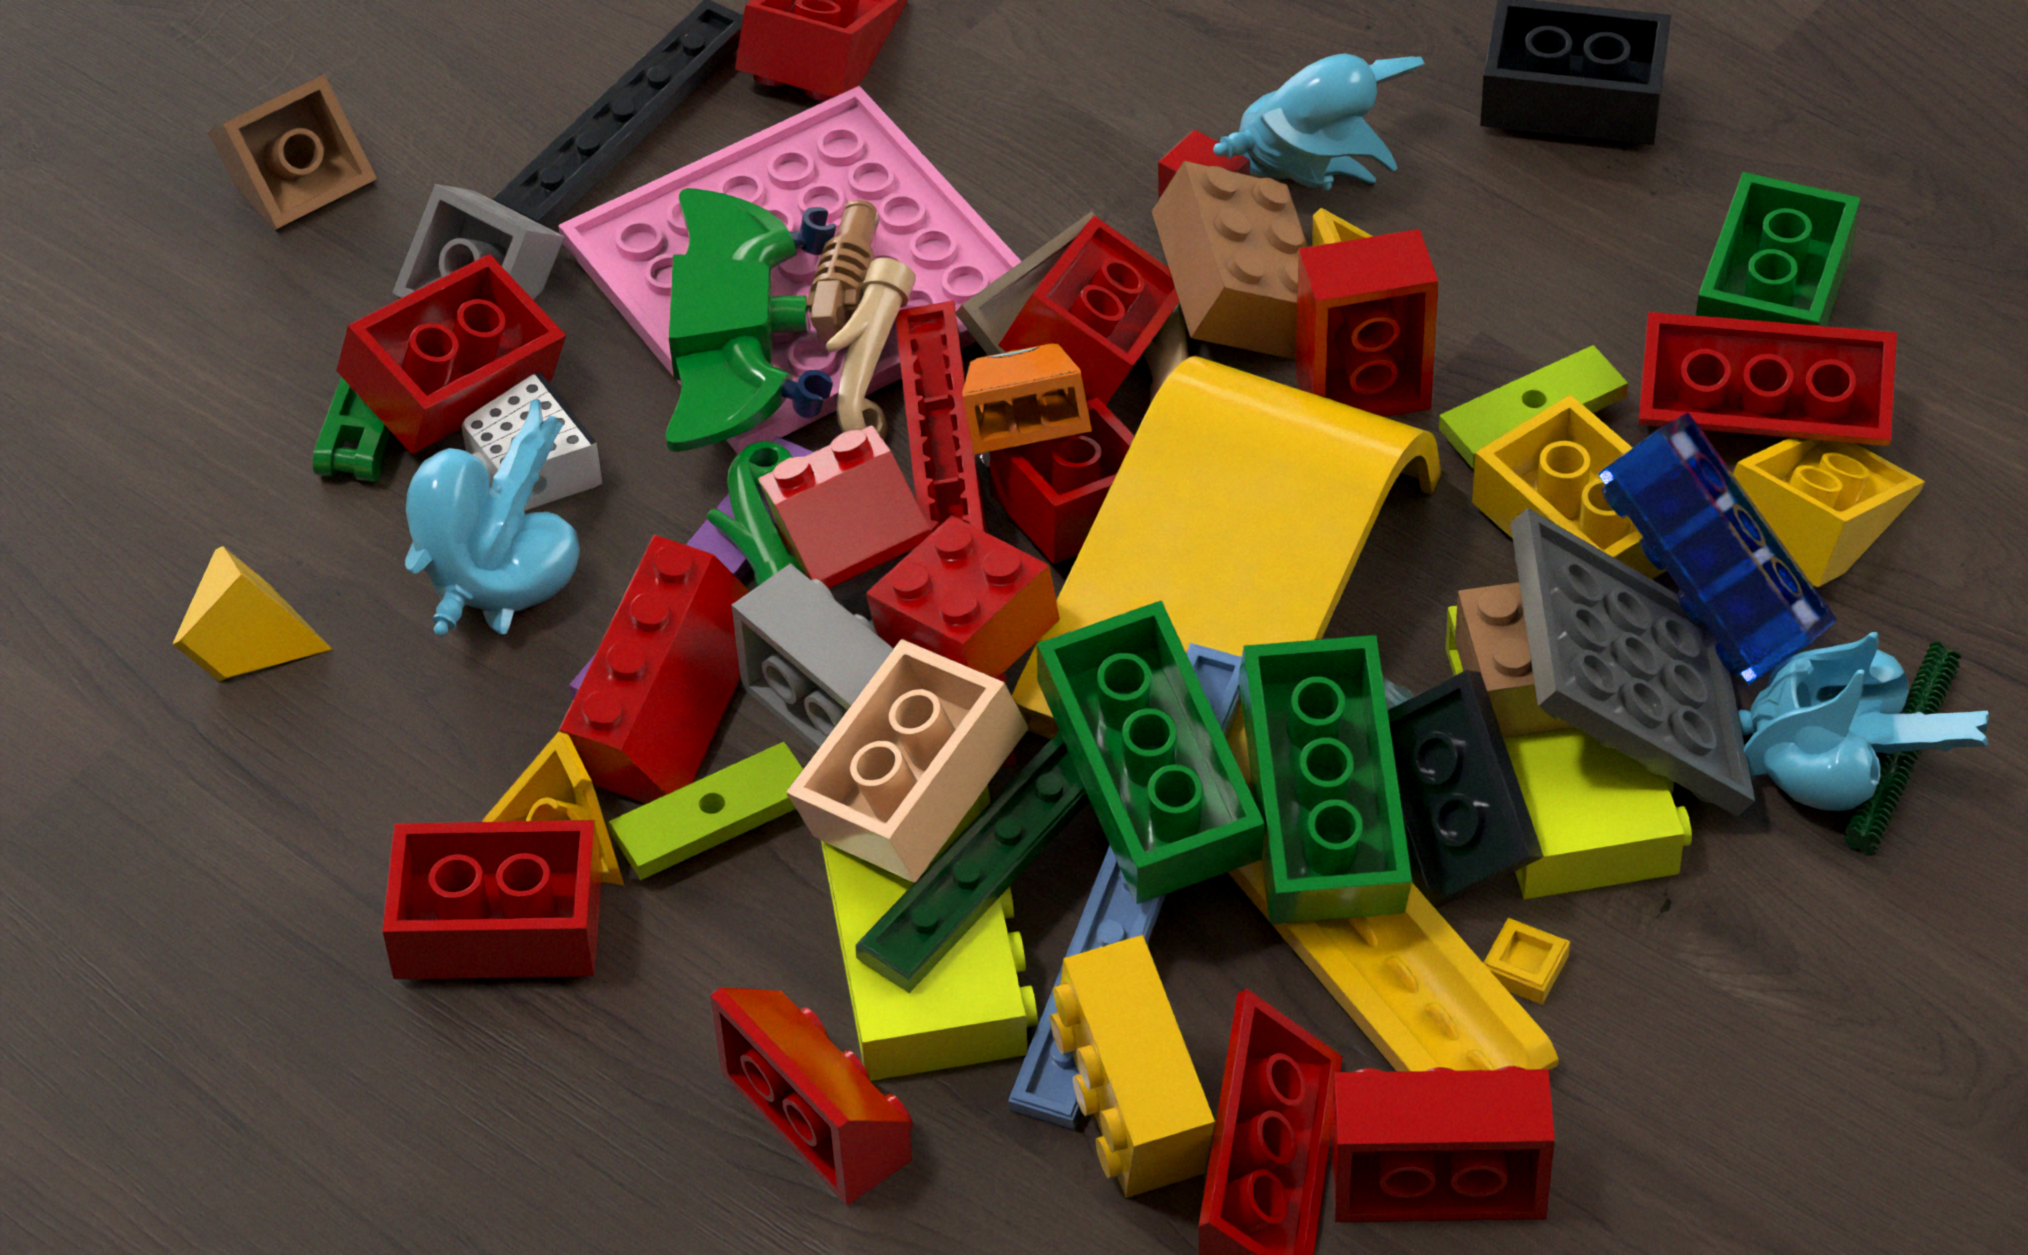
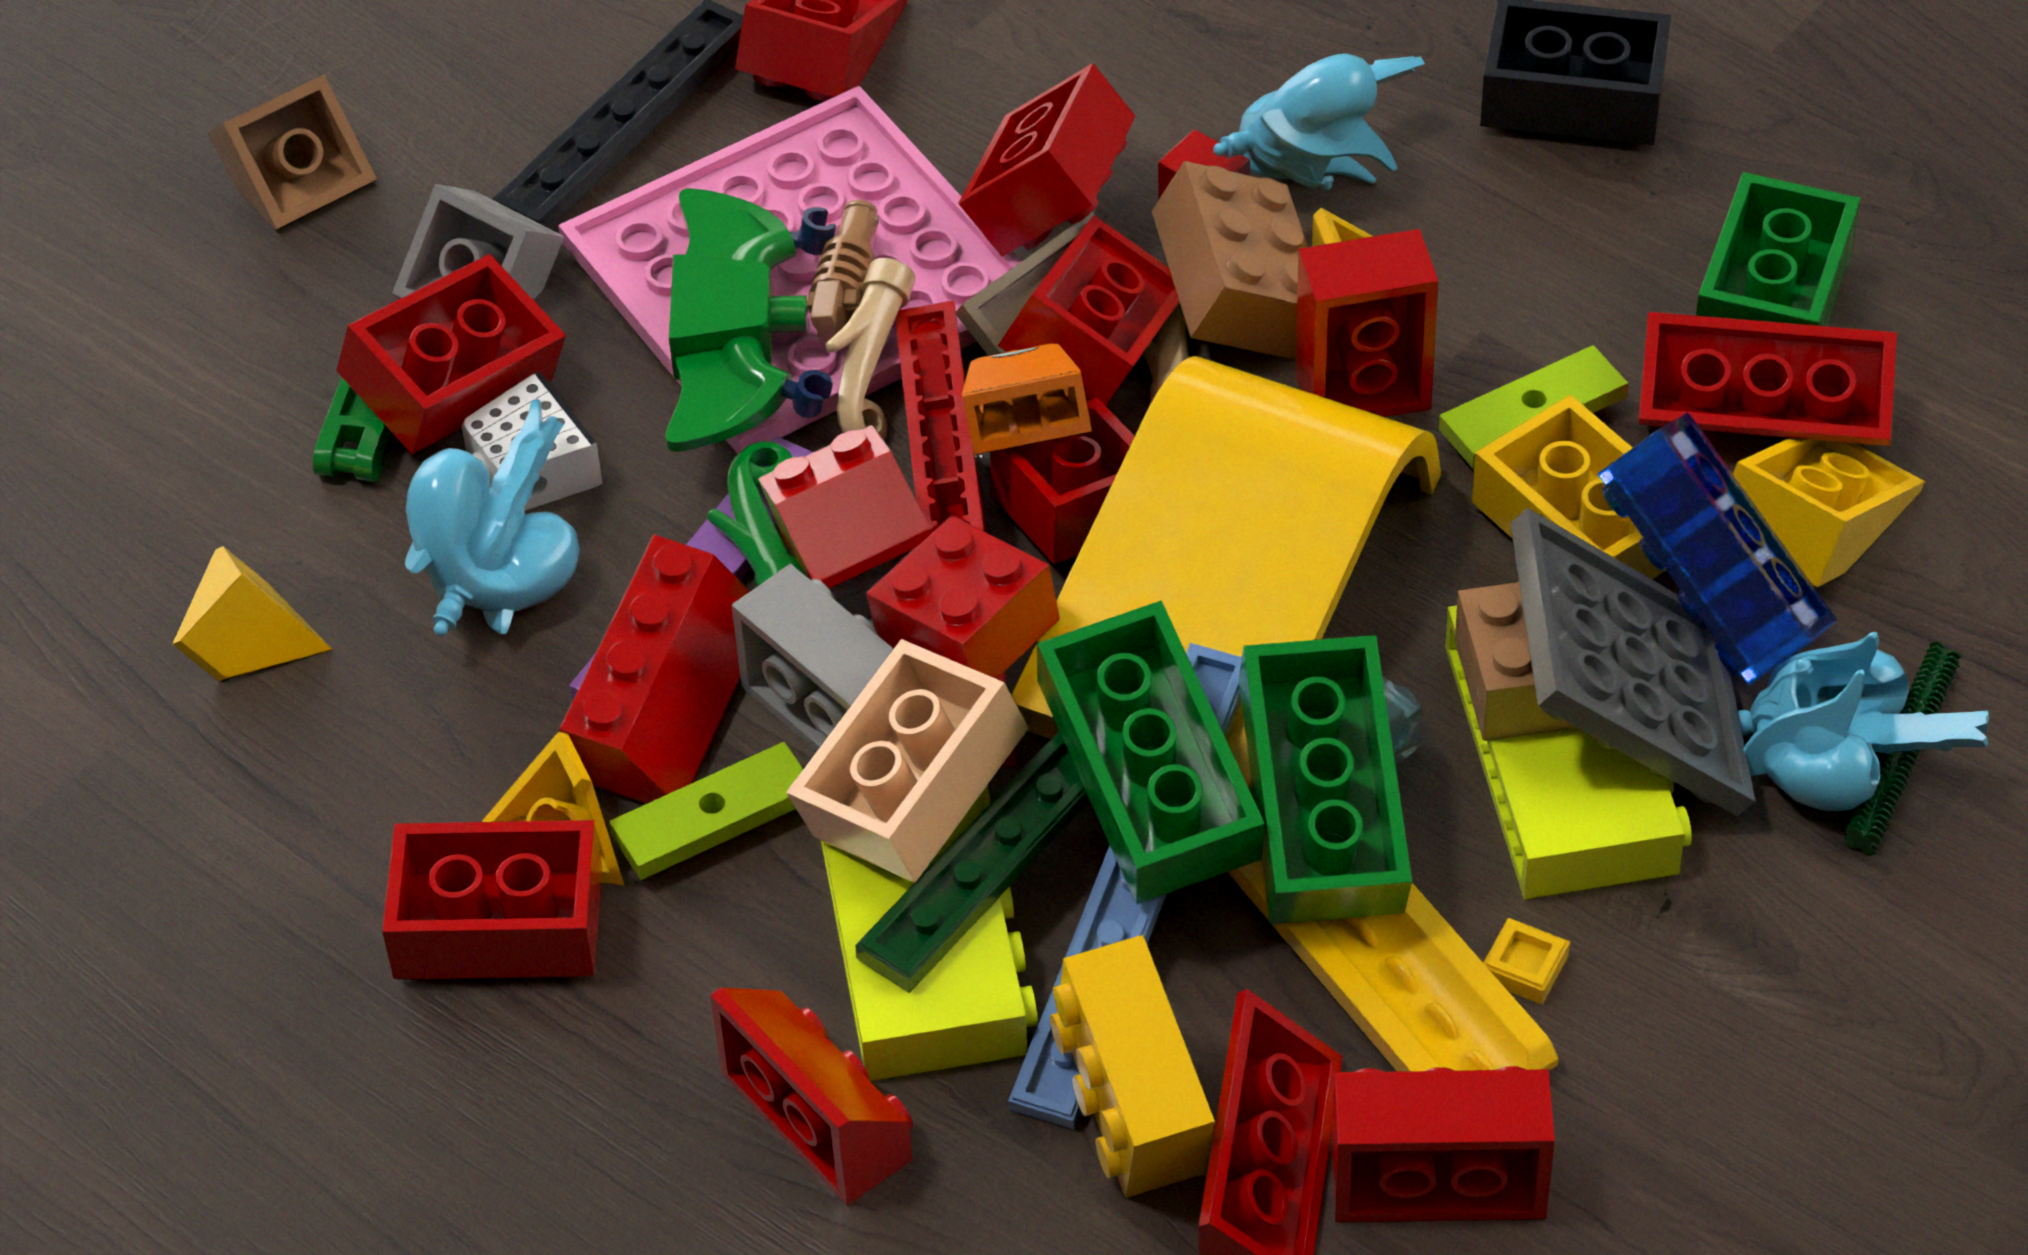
(1048, 161): none -> red brick
(1458, 791): black plate -> none

